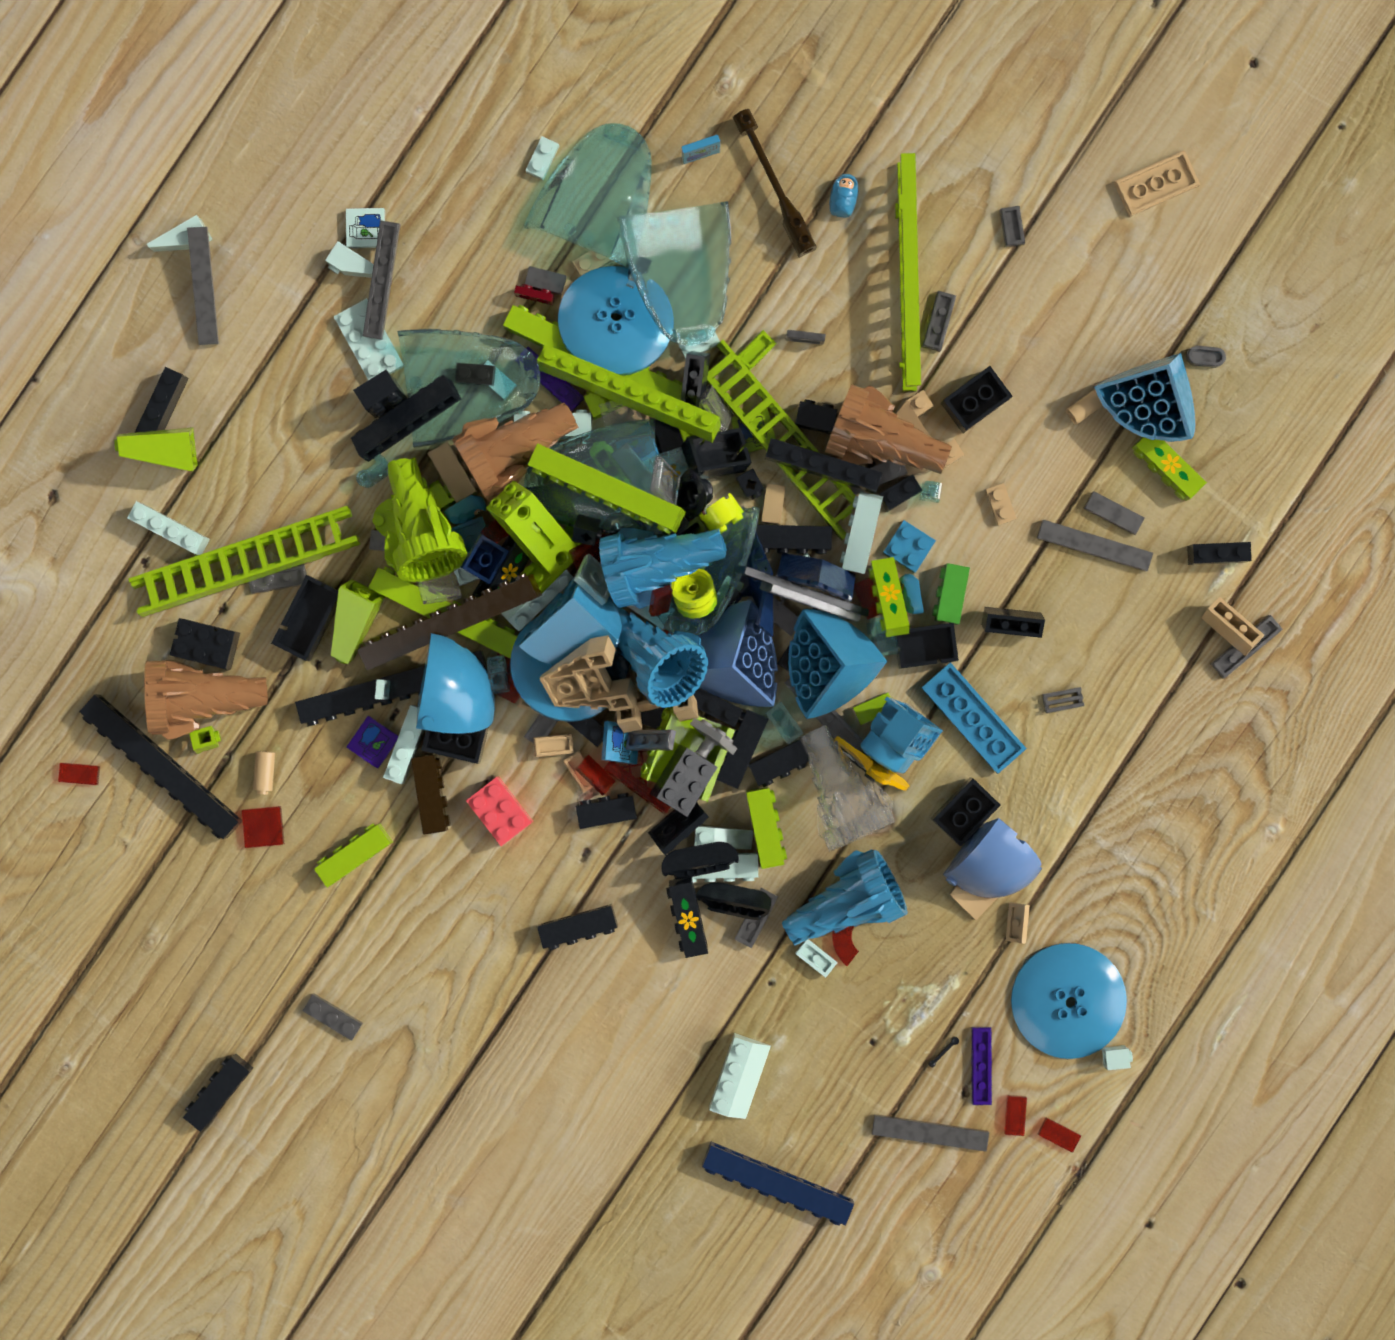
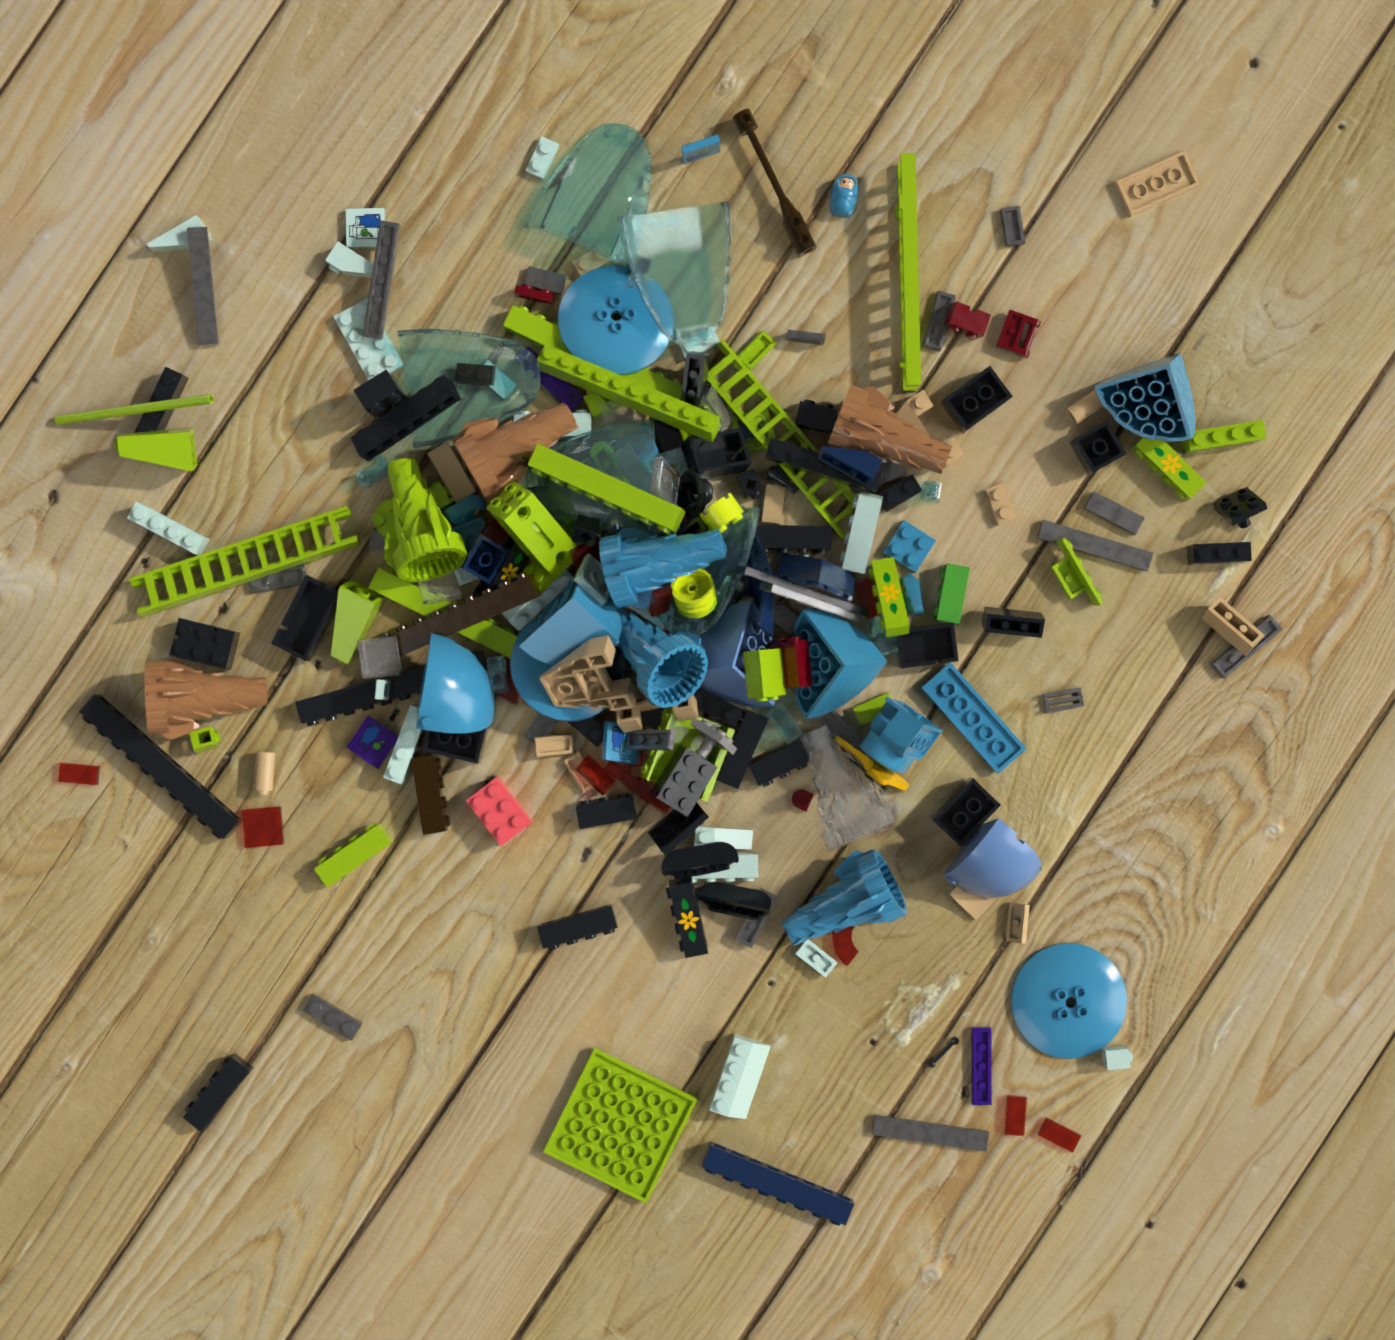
(134, 409): none -> lime piece
(379, 657): none -> clear tile
(620, 1125): none -> lime plate
(764, 674): none -> lime brick
(765, 827): lime brick -> none
(777, 476): none -> black cone
(795, 661): none -> dark red brick
(802, 799): none -> dark red tile
(854, 463): none -> dark blue slope
(962, 320): none -> dark red brick
(1012, 331): none -> dark red plate
(1072, 575): none -> lime bracket
(1097, 448): none -> black brick
(1206, 356): flat silver tile -> none
(1225, 436): none -> lime brick
(1240, 507): none -> black plate

